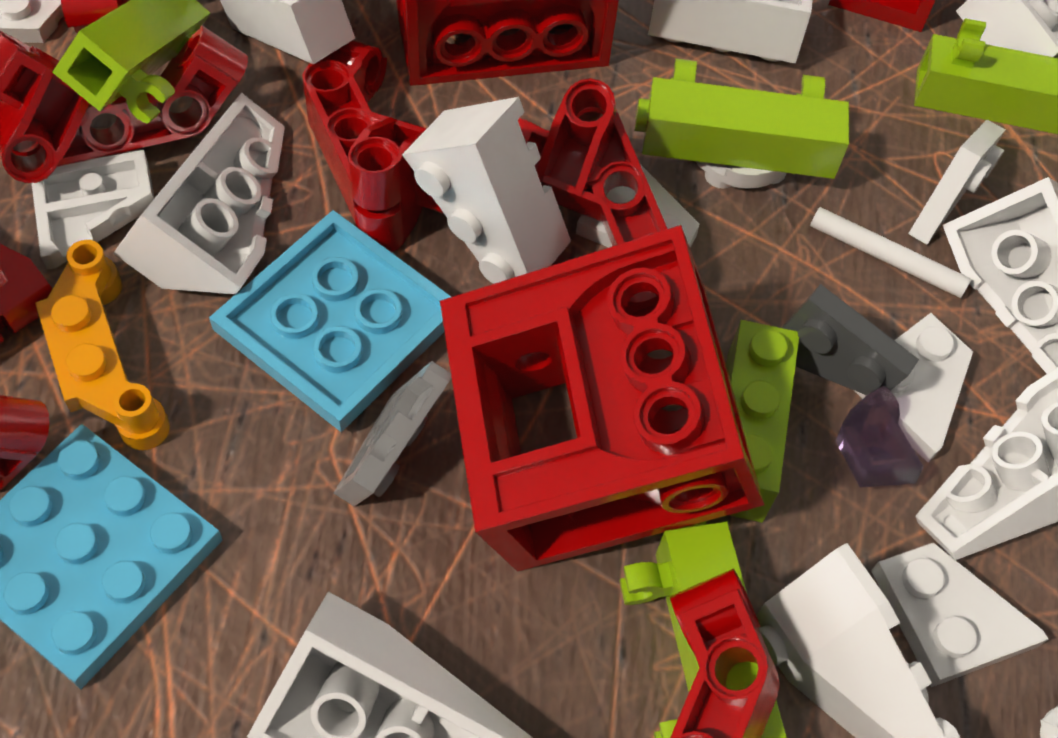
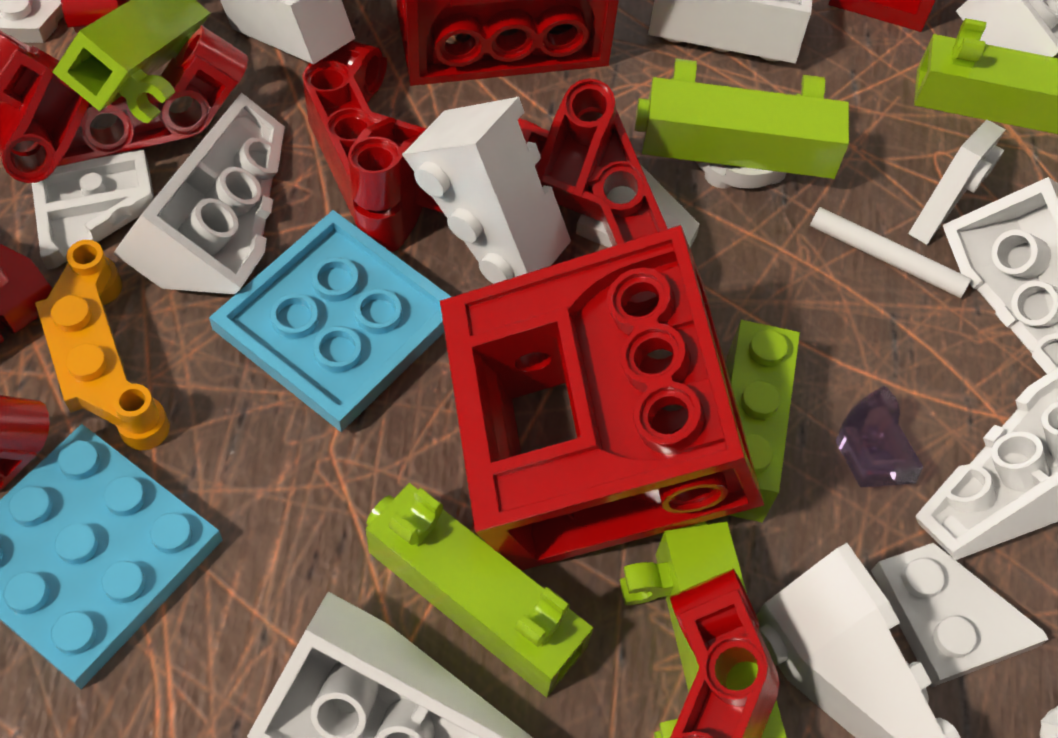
(394, 429): light grey wing -> none
(477, 587): none -> lime brick
(846, 346): dark grey wing -> none
(933, 386): white wing -> none

